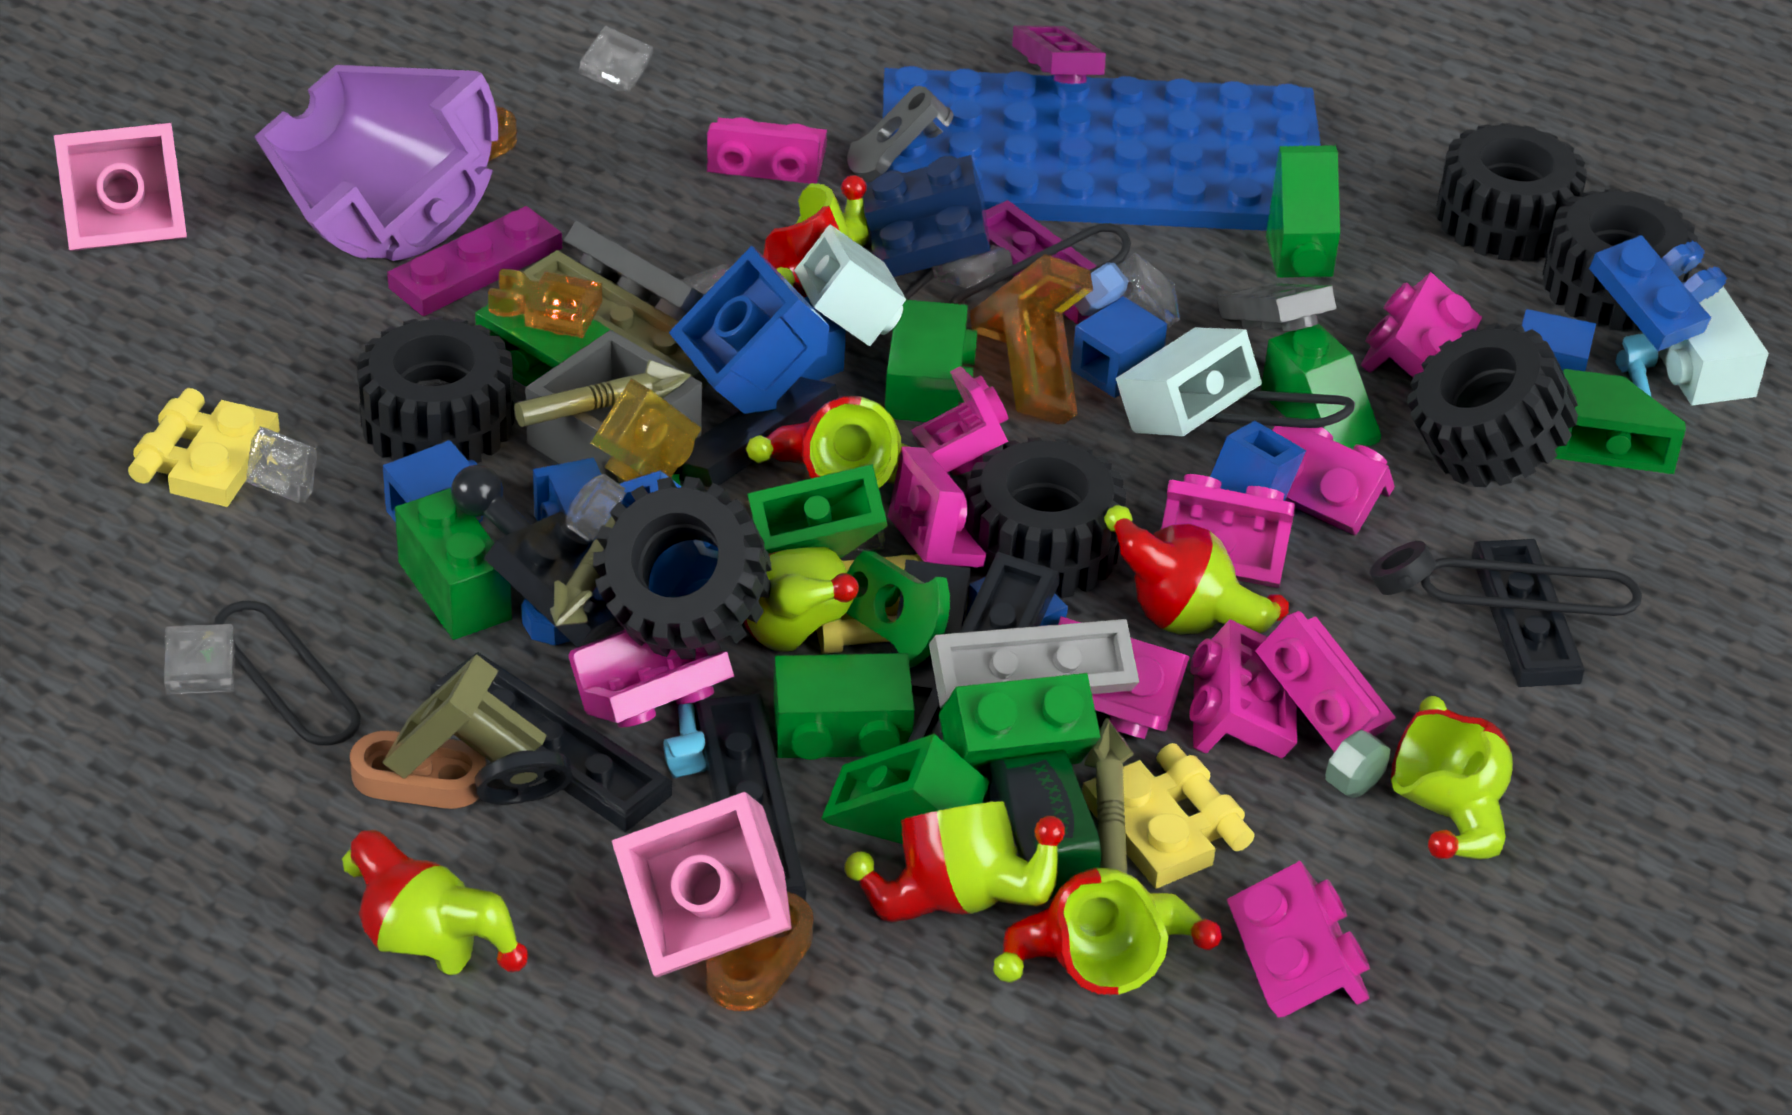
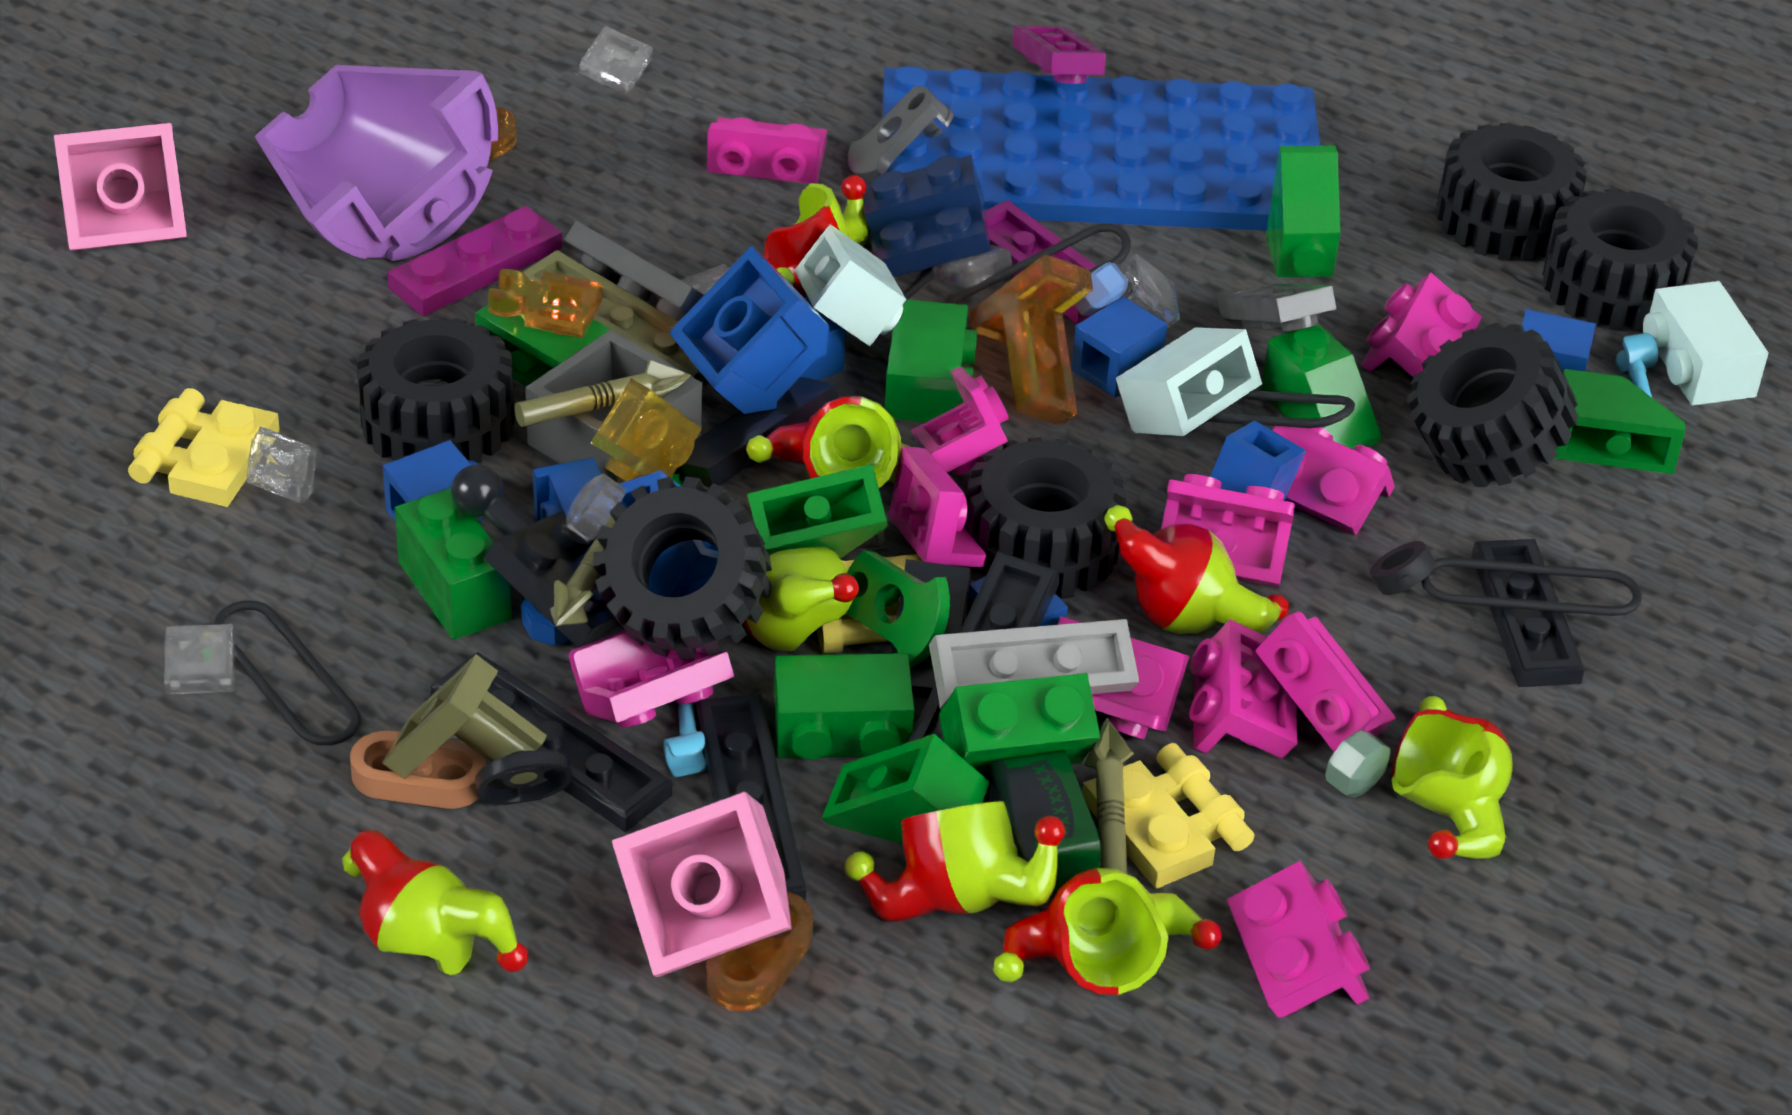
(1652, 292): blue hinge -> none

